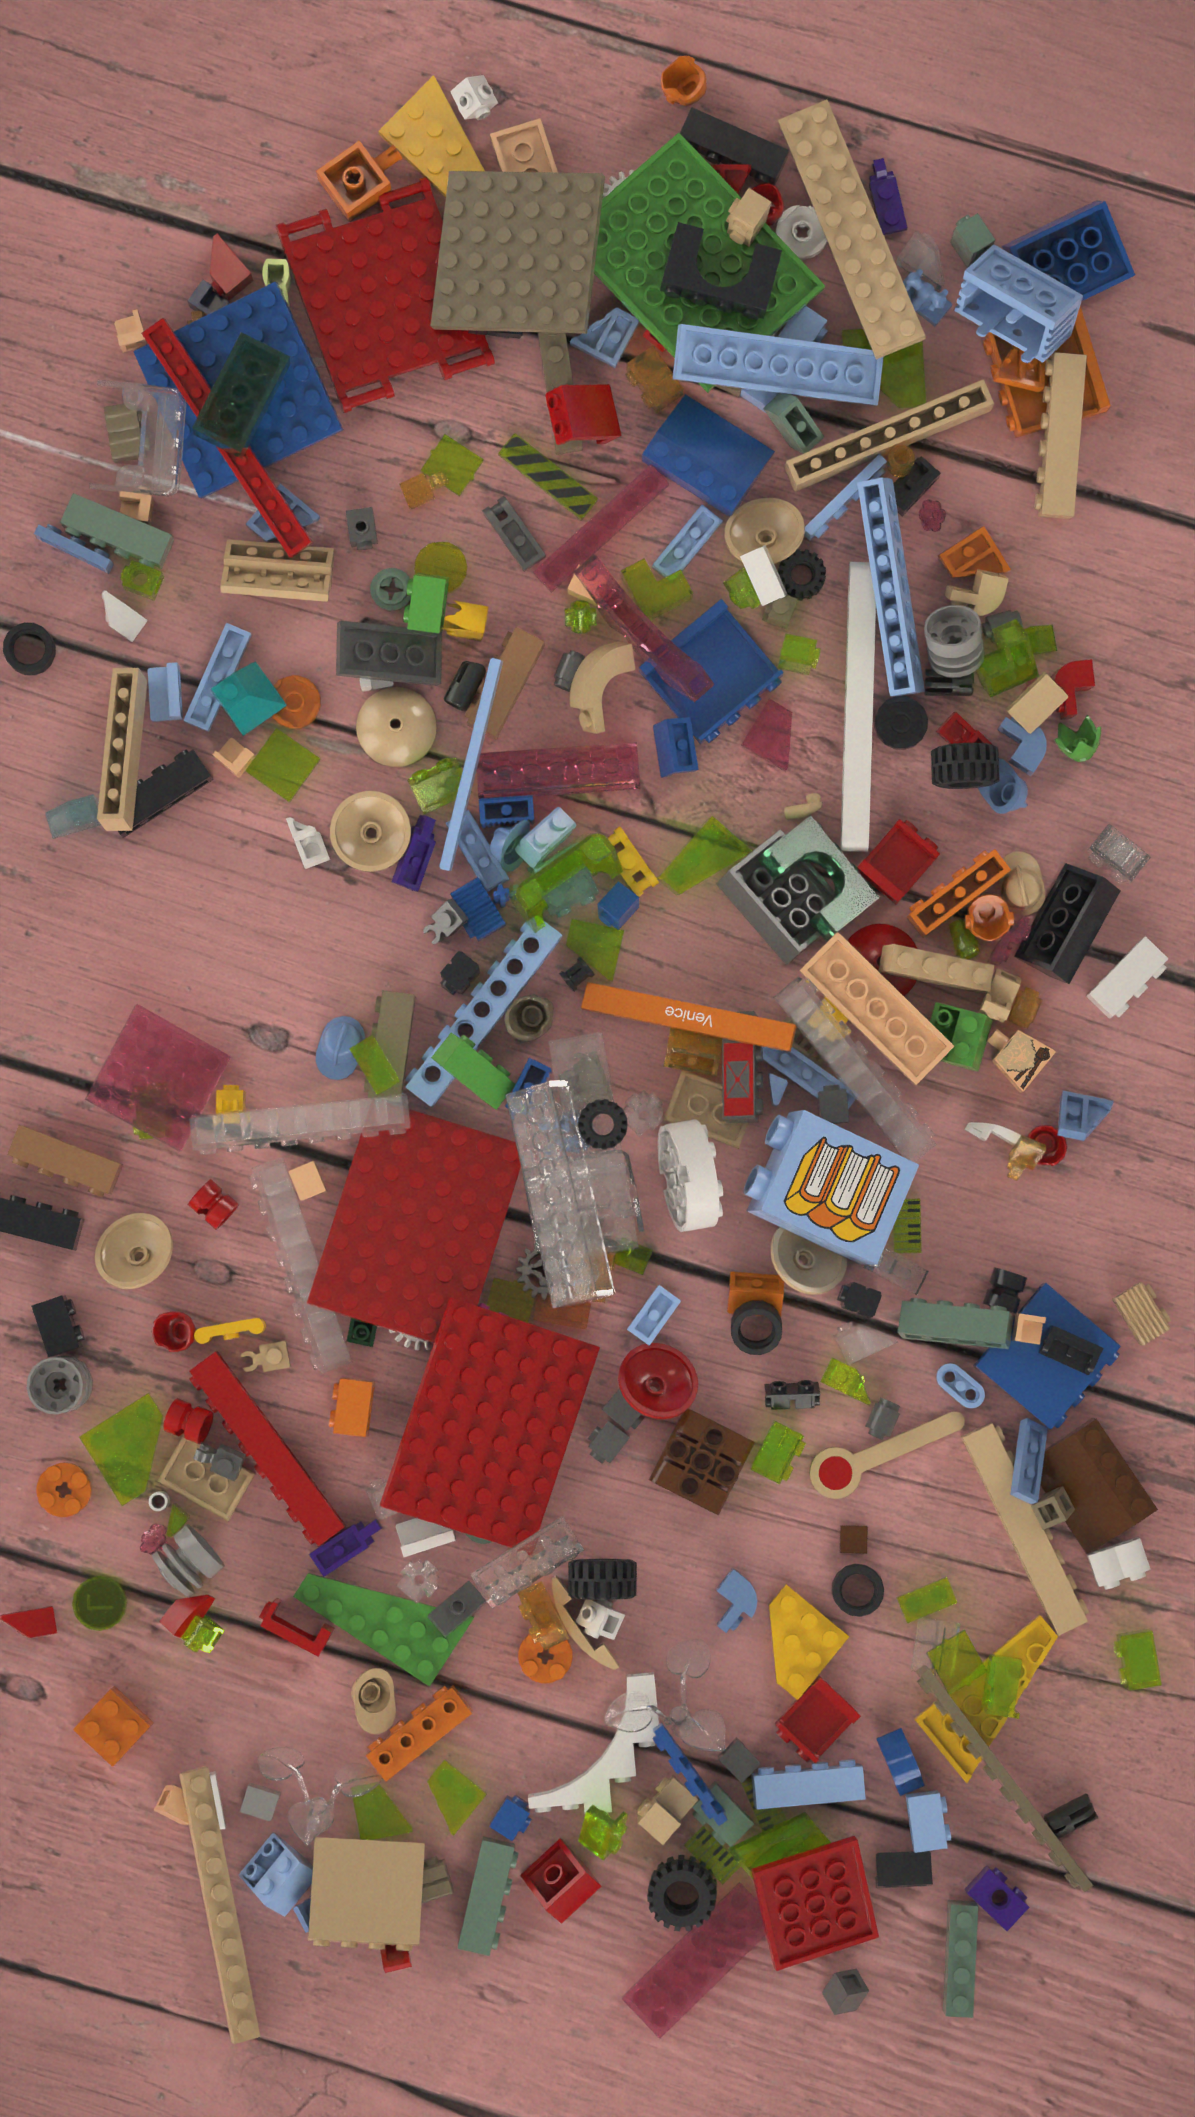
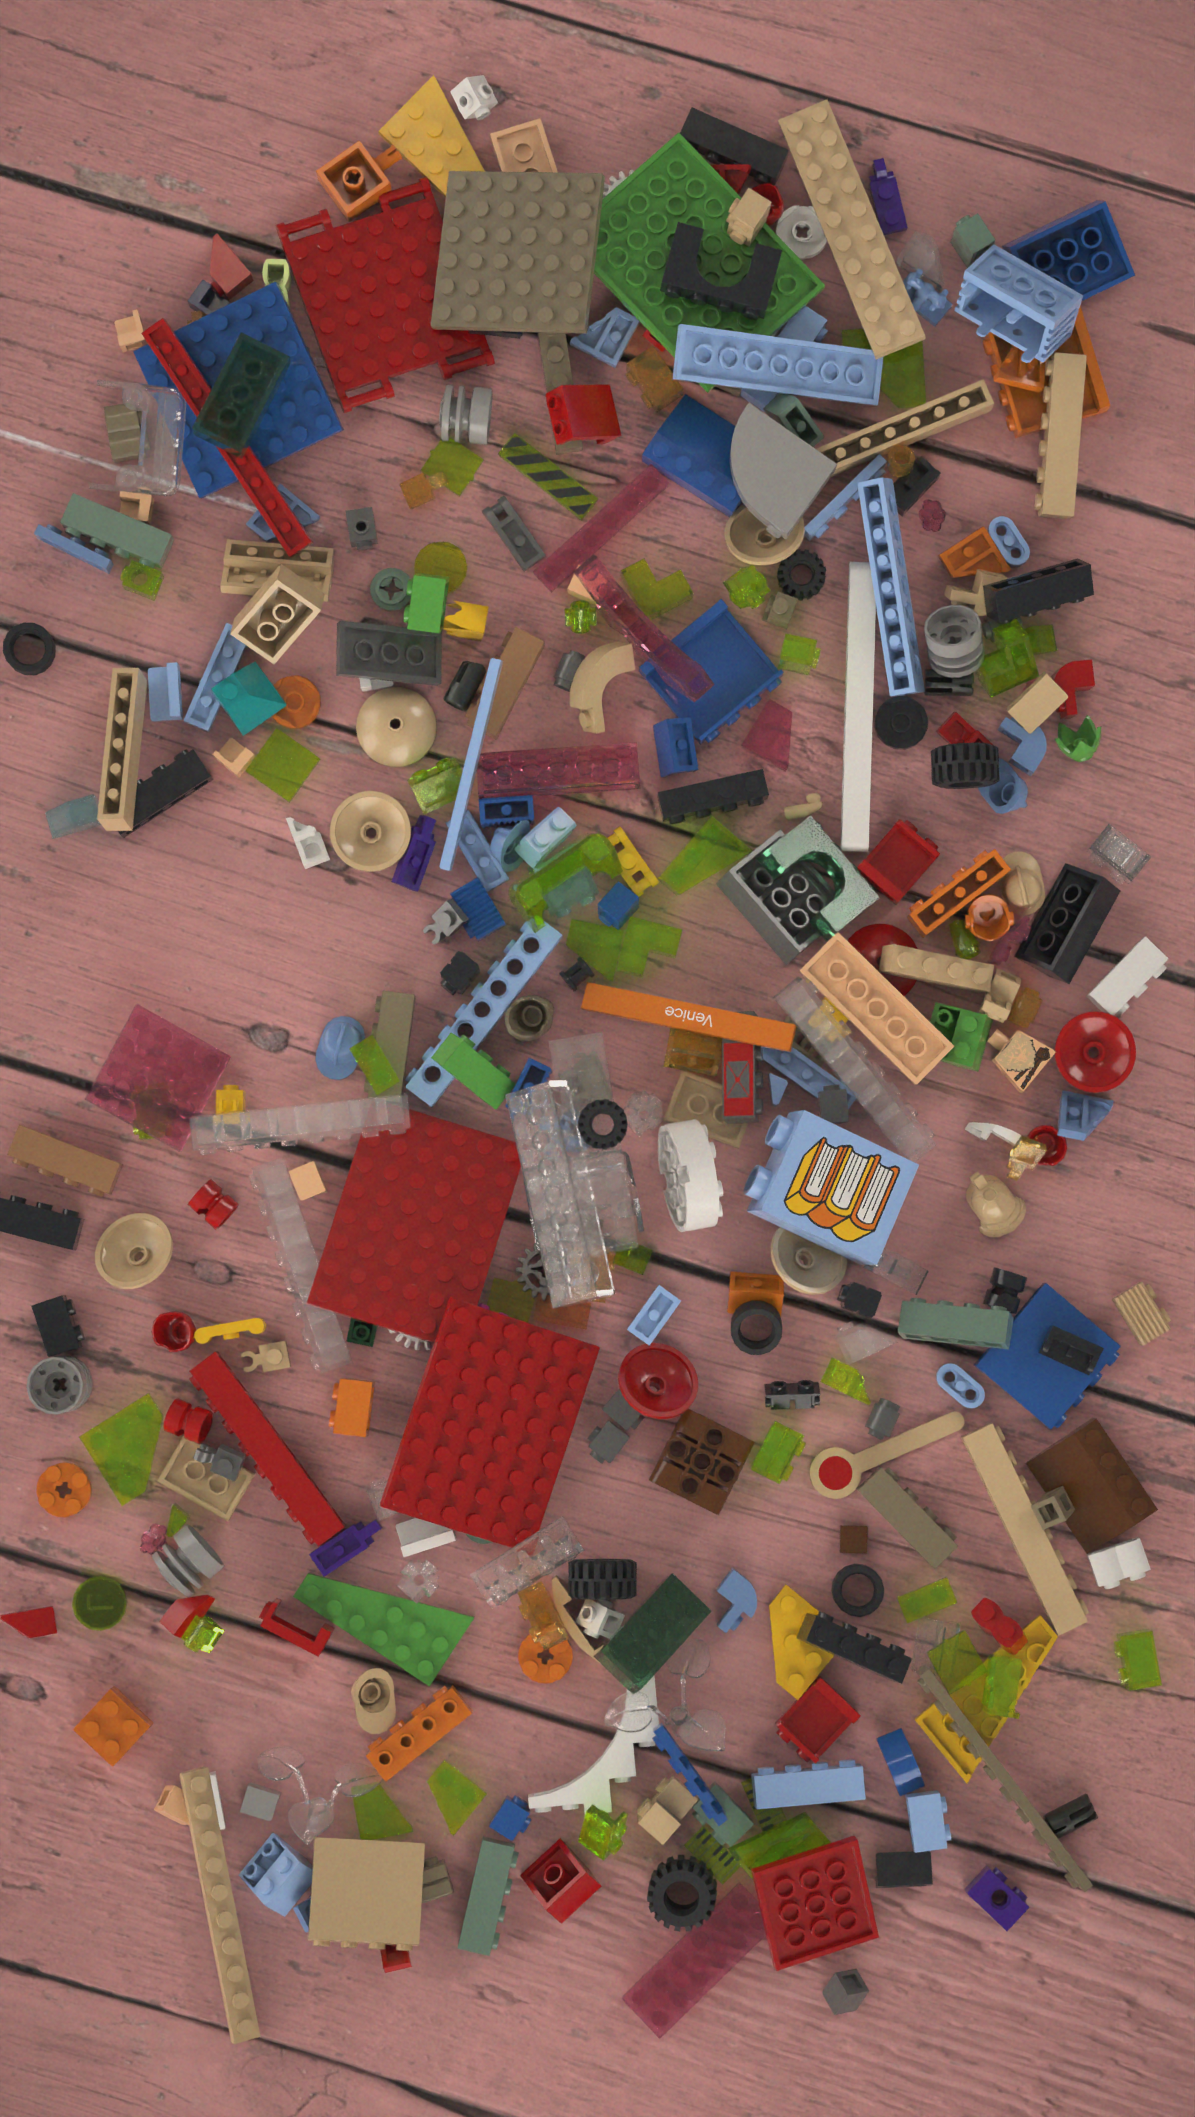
(122, 617): white slope -> none
(151, 1501): white hinge -> none
(277, 614): none -> tan brick
(457, 1608): dark grey plate -> none
(466, 414): none -> light grey wheel
(501, 896): blue axle -> none
(646, 937): none -> clear neon green brick
(652, 1633): none -> clear green brick
(683, 81): orange cap -> none
(687, 542): light blue tile -> none
(713, 795): none -> black brick
(738, 1760): dark grey panel -> none
(763, 575): white panel -> none
(775, 471): none -> light grey brick
(854, 1648): none -> black brick
(907, 1517): none -> dark tan brick
(908, 1228): clear neon green tile -> none
(960, 1958): sand green brick -> none
(994, 1205): none -> tan helmet
(1003, 1628): none -> red brick
(1010, 541): none -> light blue plate
(1028, 1328): light nougat panel -> none
(1029, 1461): medium blue plate -> none
(1038, 591): none -> black brick
(1114, 1047): none -> red dish

